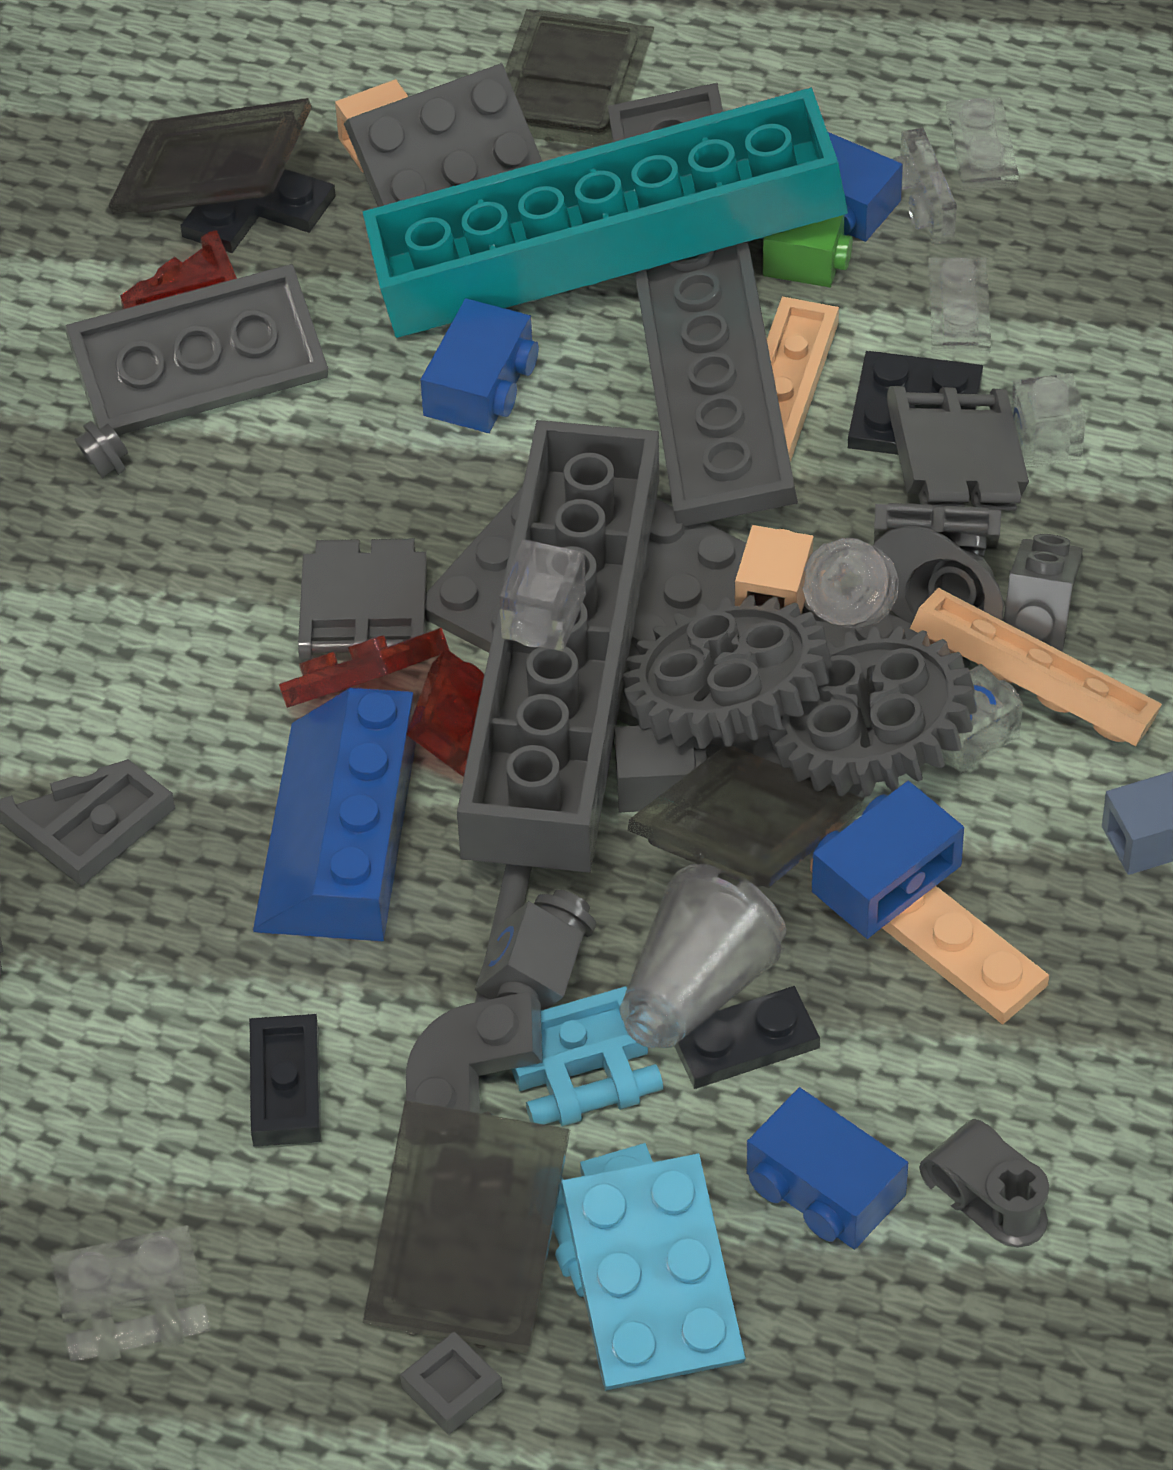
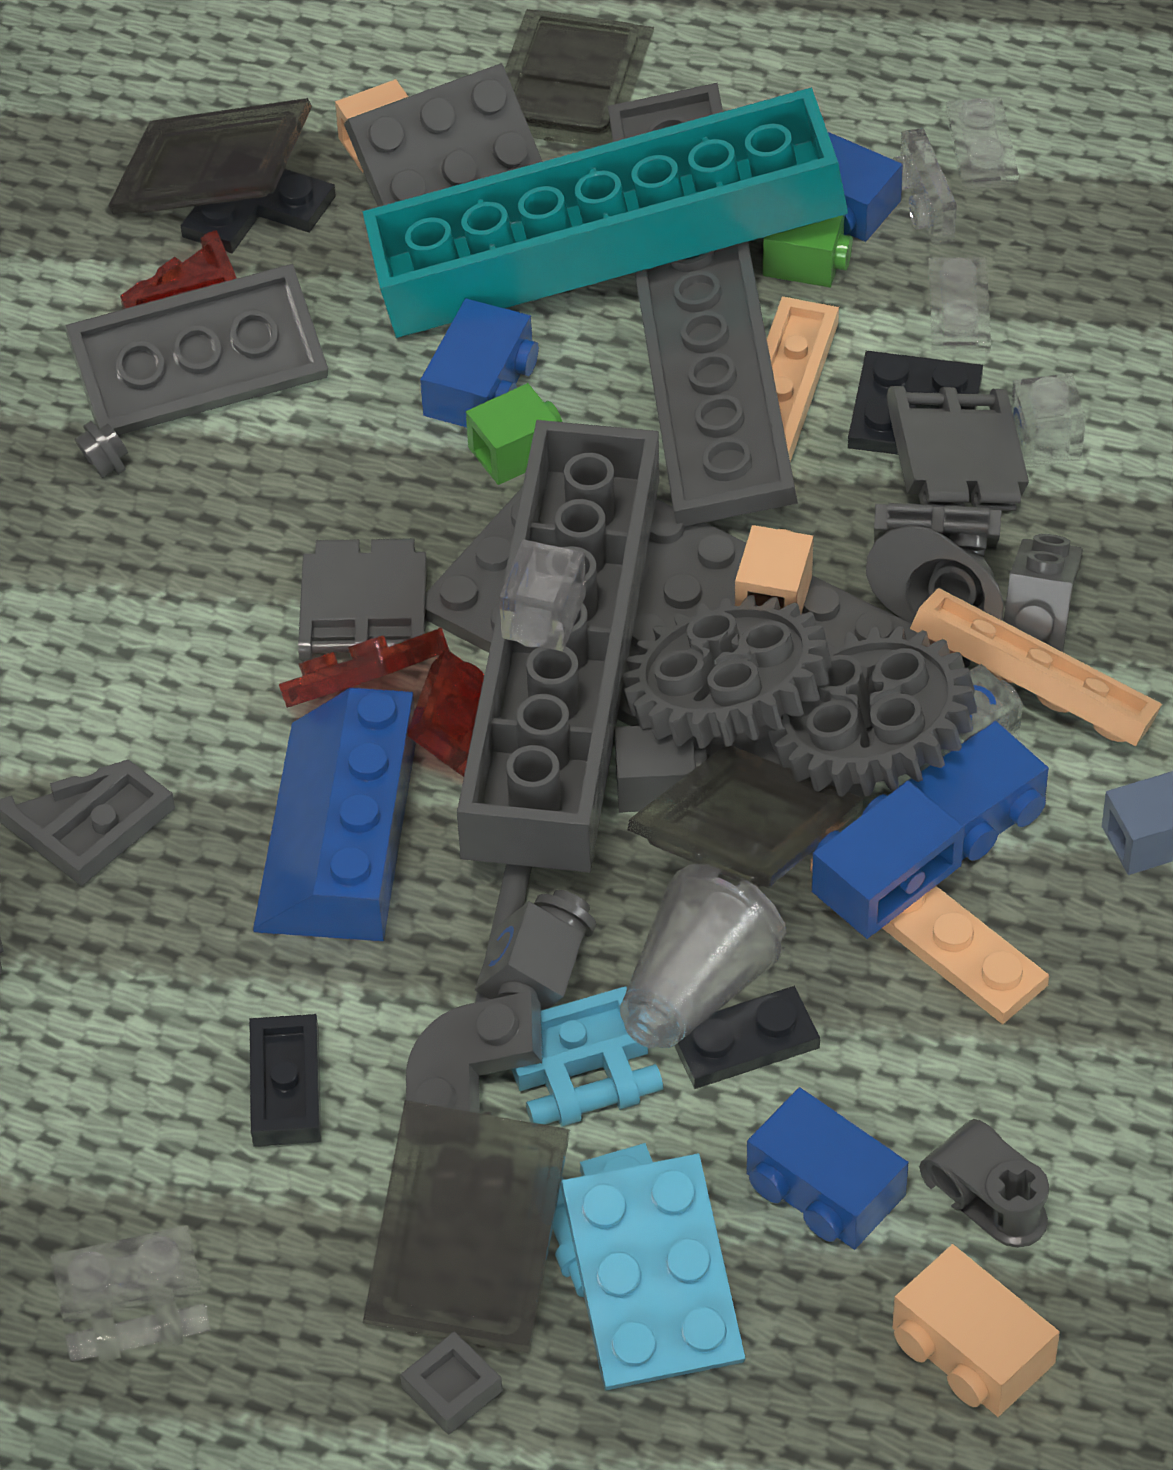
(504, 428): none -> bright green brick
(850, 583): clear wheel -> none
(973, 1331): none -> light nougat brick
(988, 787): none -> blue brick

